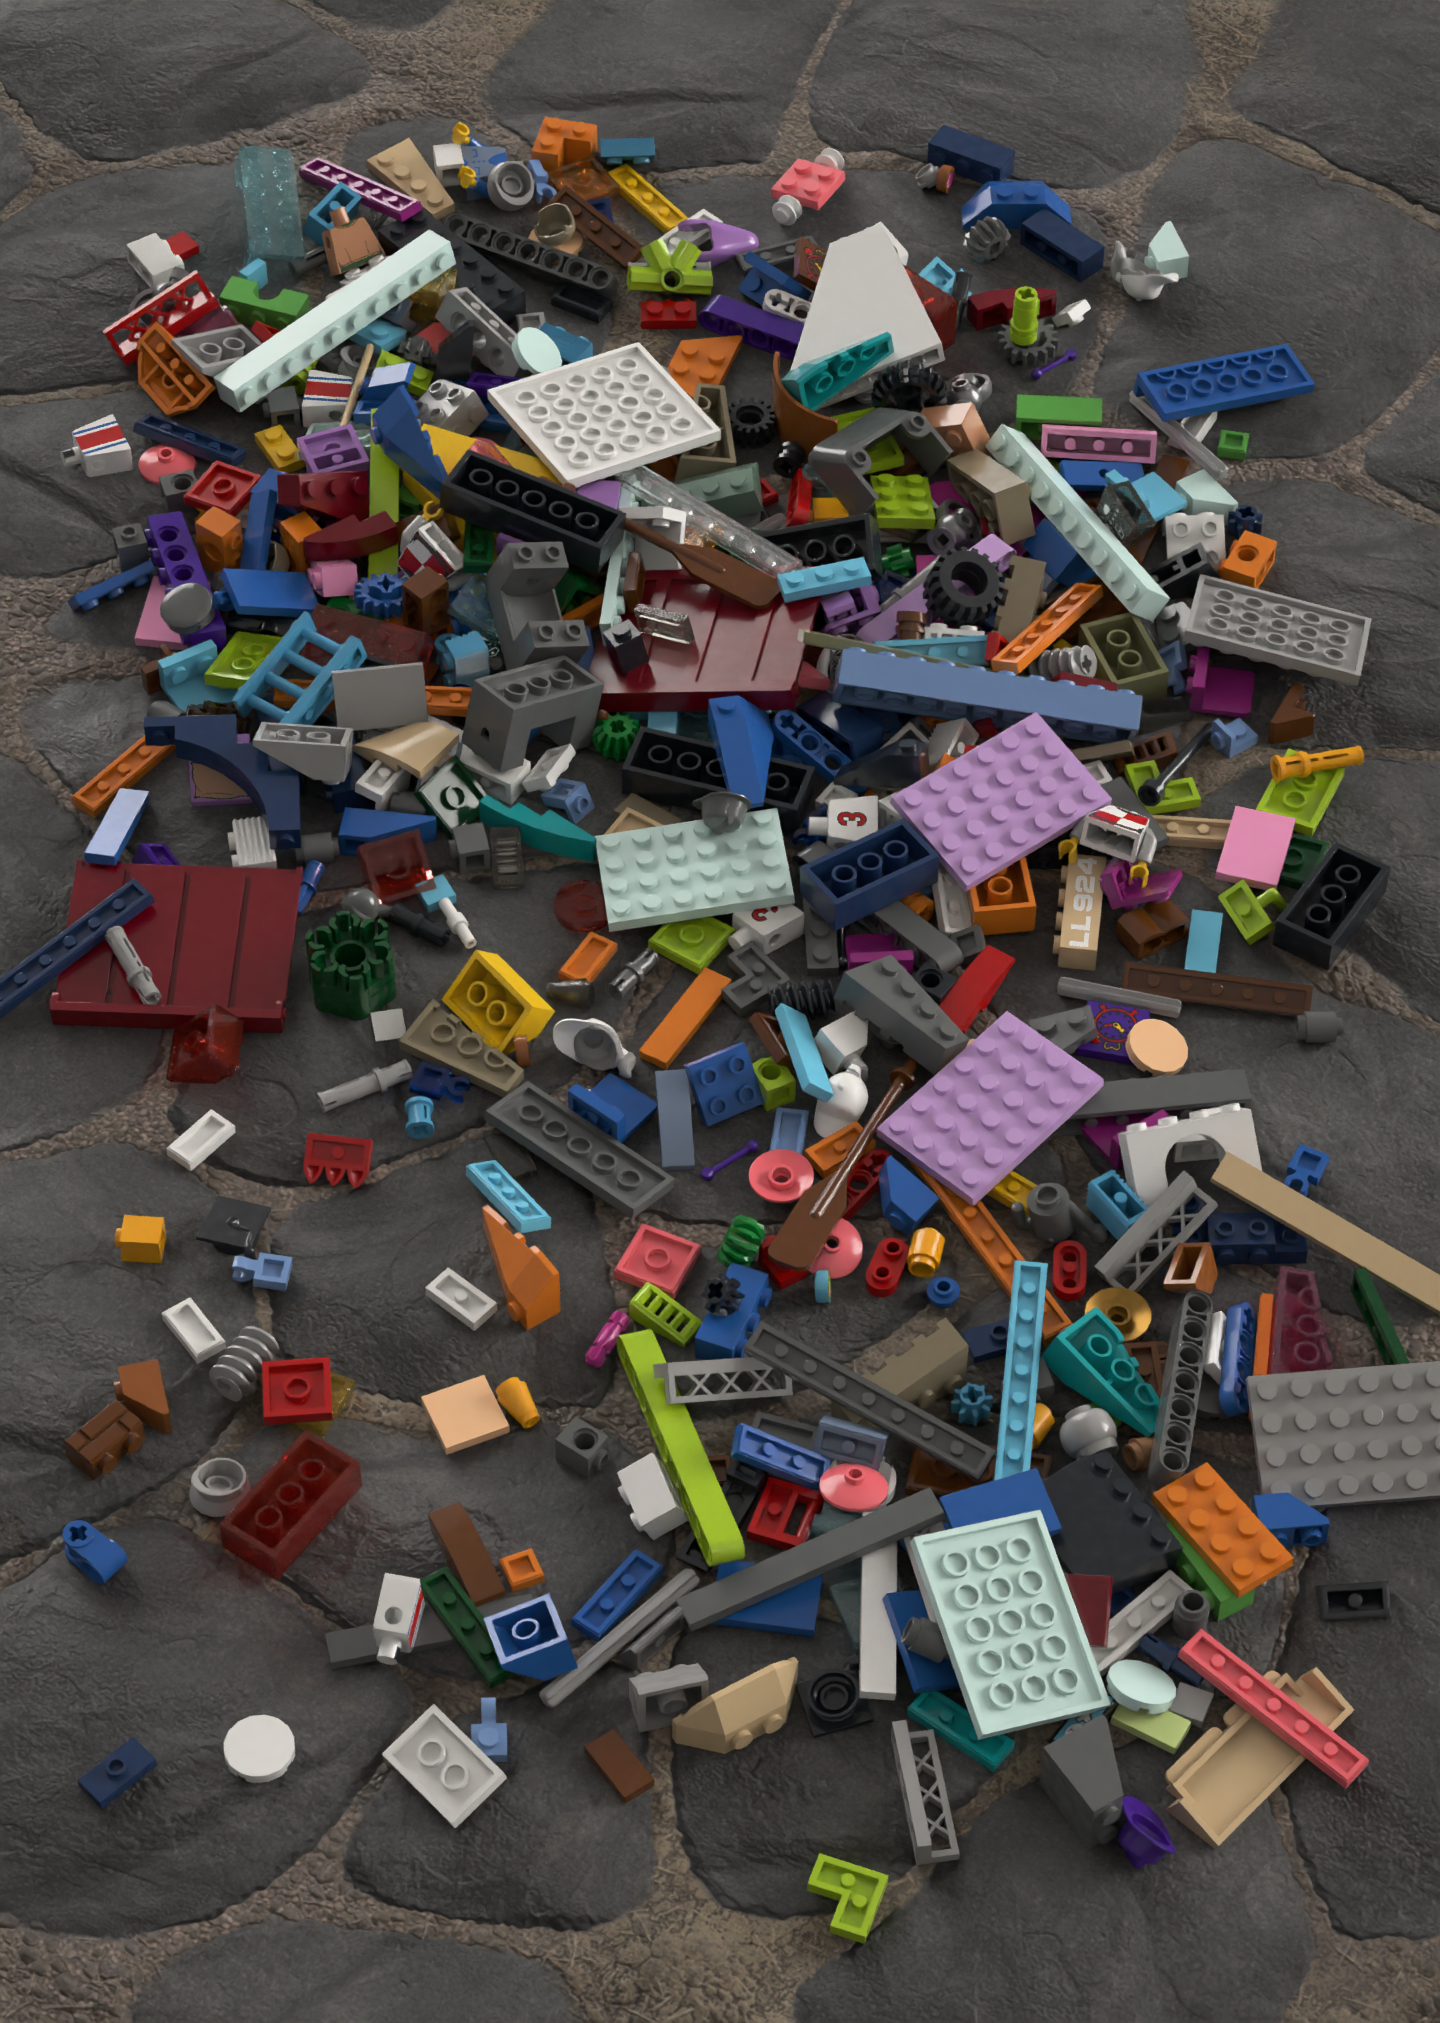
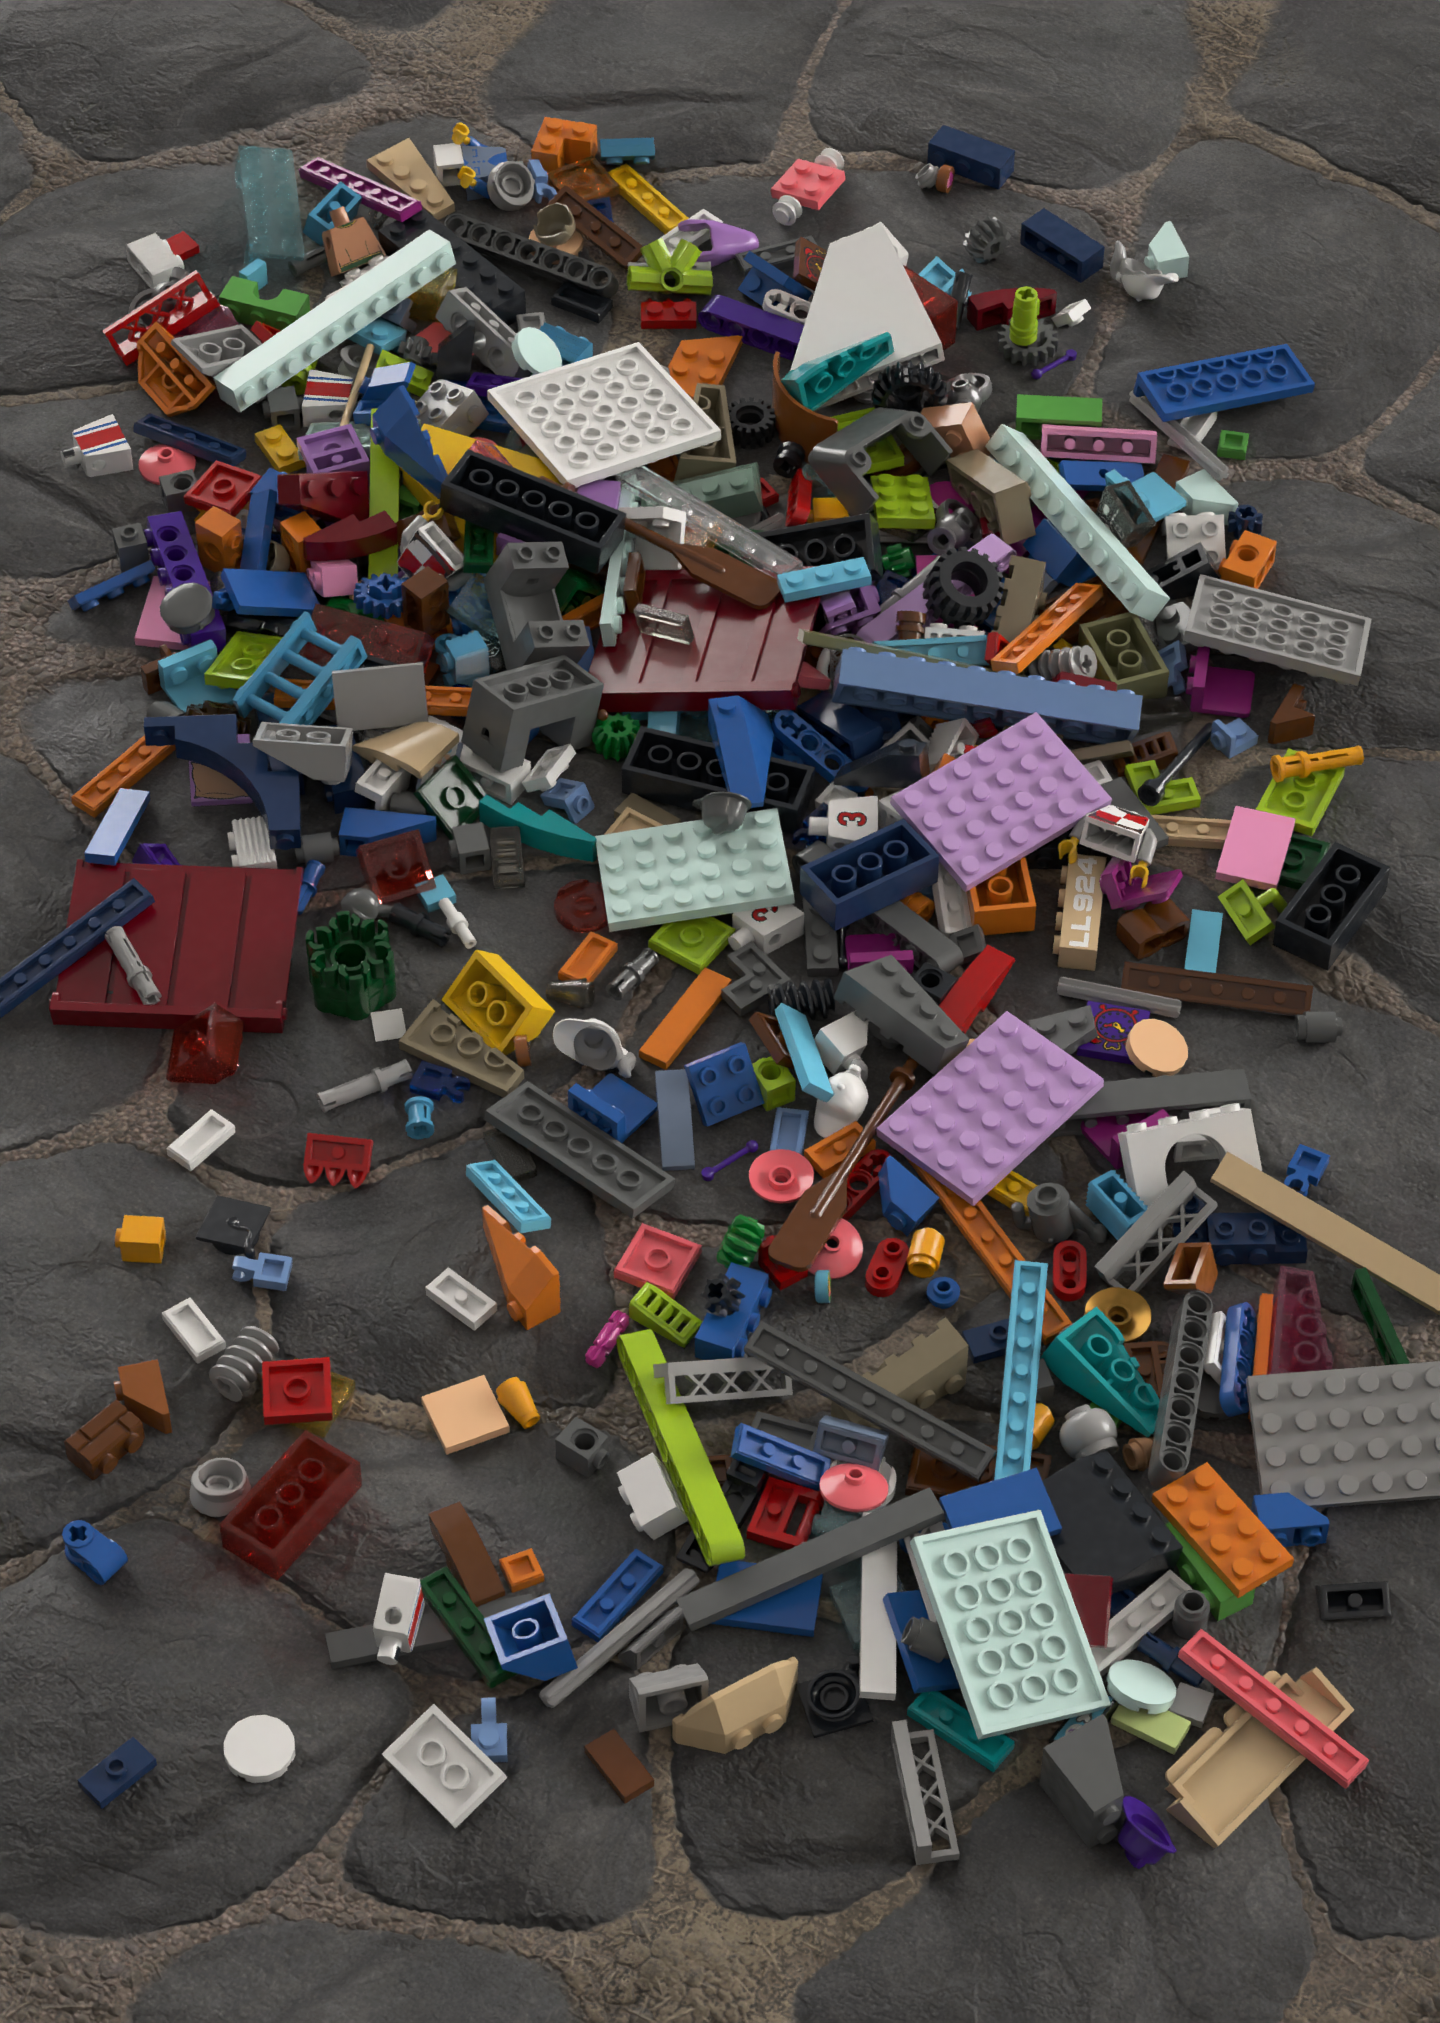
(625, 646): black brick -> none
(857, 1891): lime plate -> none
(971, 1404): dark azure gear -> none
(1012, 203): blue wedge -> none

